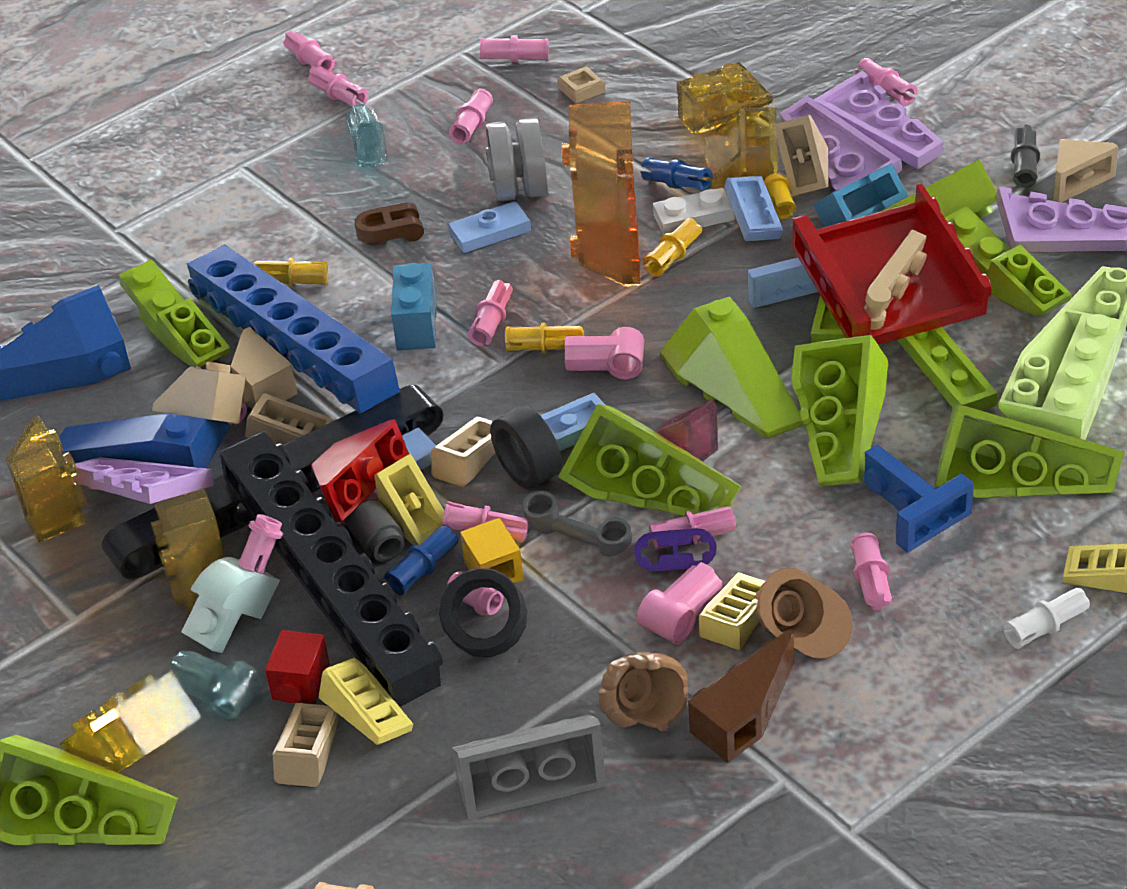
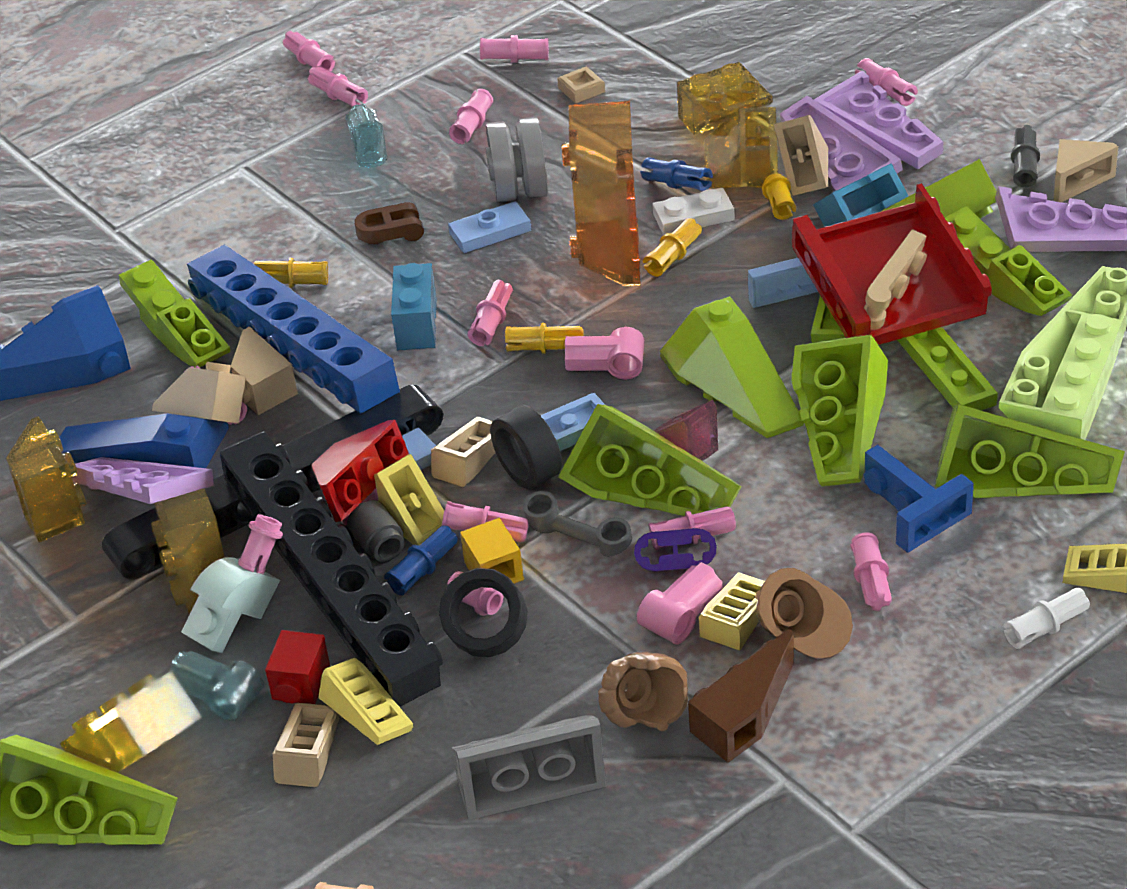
(274, 414): tan slope -> none
(753, 208): light blue plate -> none

